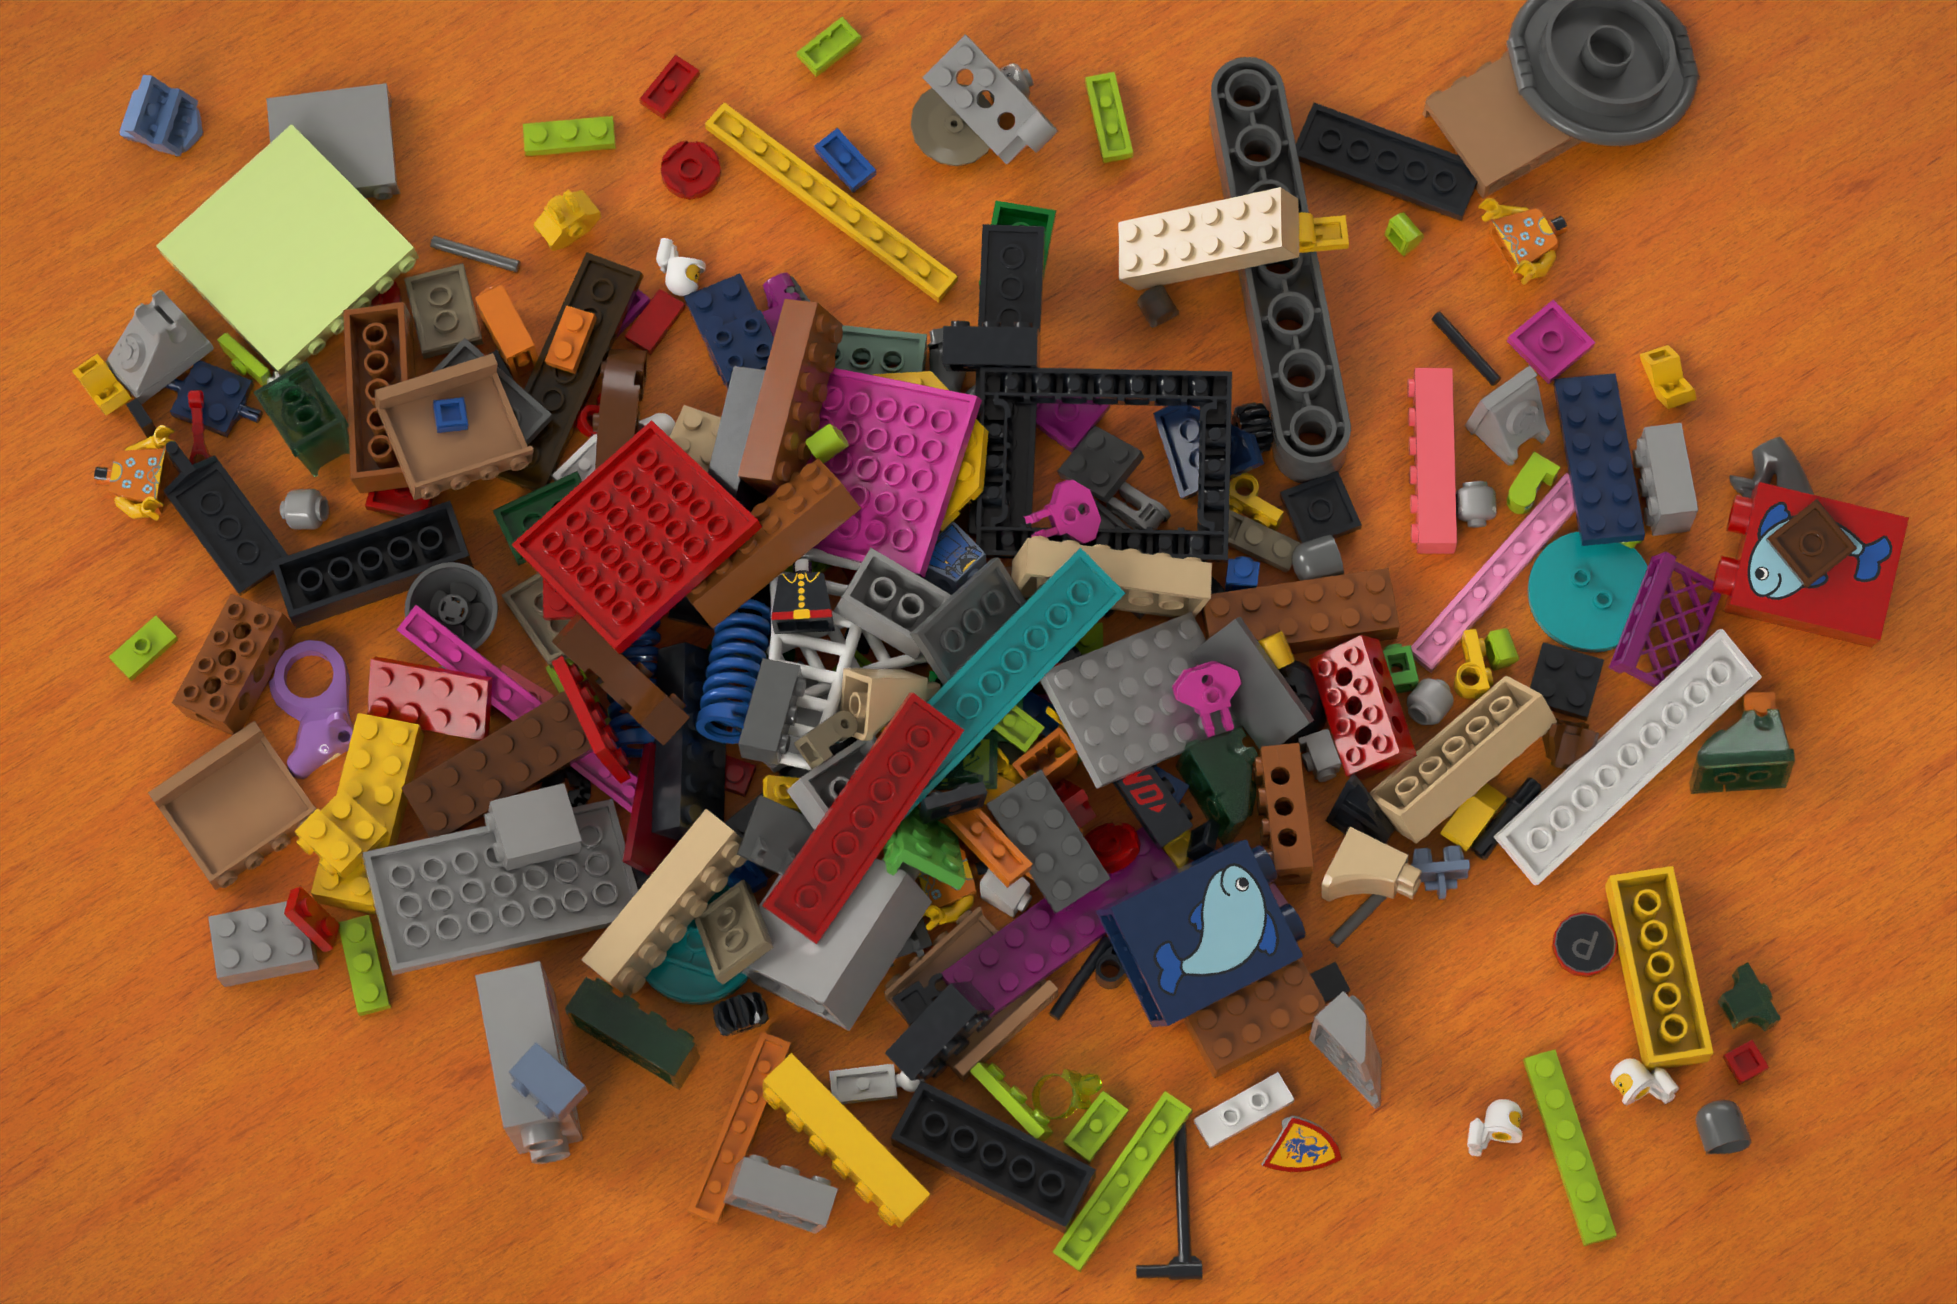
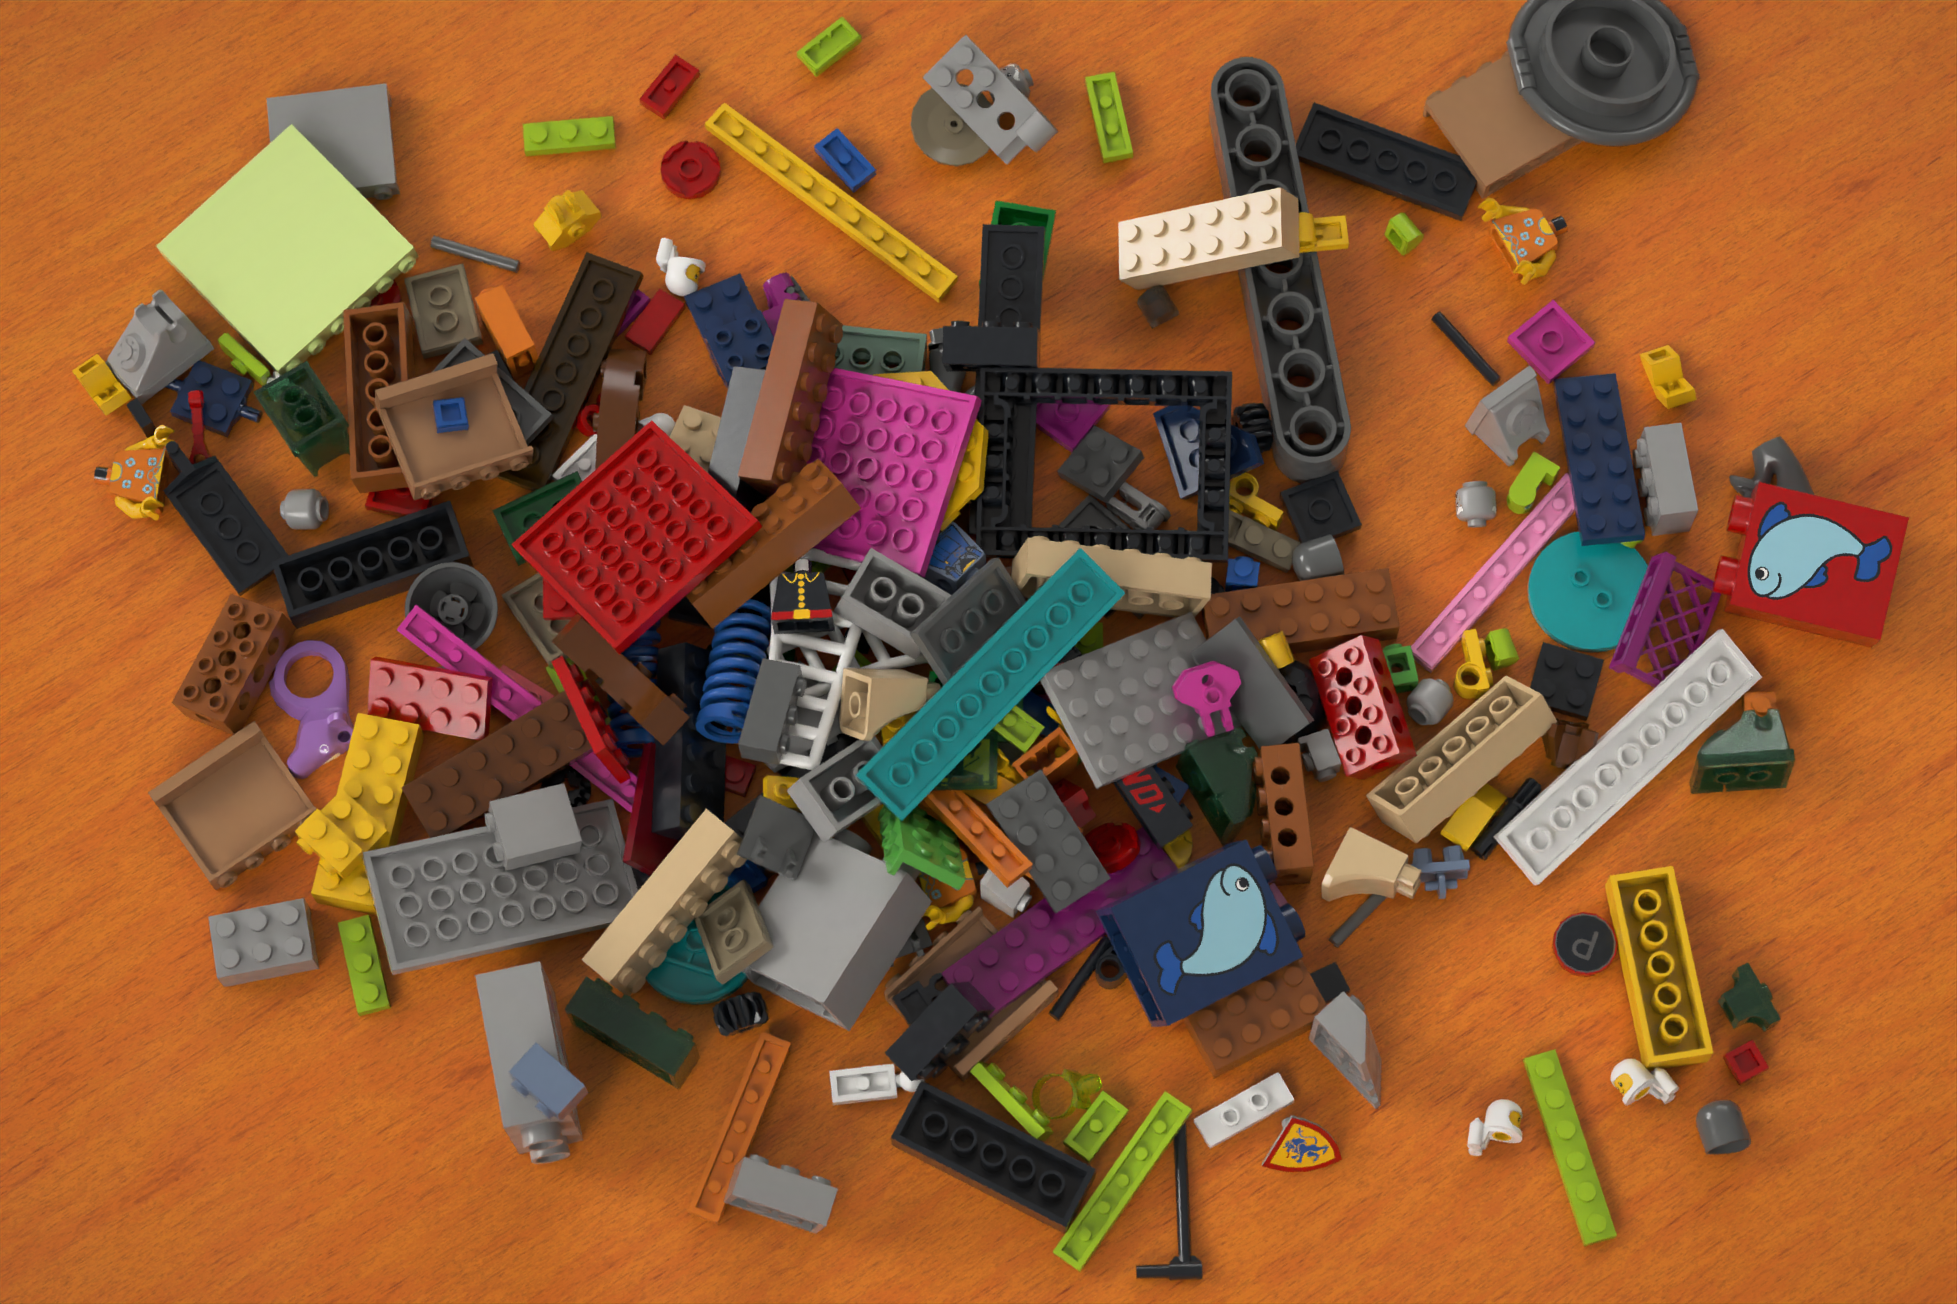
(143, 648): lime plate -> none
(162, 117): medium blue piece -> none
(312, 919): red plate -> none
(570, 339): orange plate -> none
(827, 443): lime brick -> none
(832, 731): dark tan leg -> none
(844, 1141): yellow brick -> none
(863, 818): red plate -> none
(954, 802): black plate -> none
(1065, 515): dark pink hinge -> none
(1203, 840): black tile -> none
(1360, 811): black wing -> none
(1434, 461): coral brick -> none
(1811, 543): reddish brown tile -> none

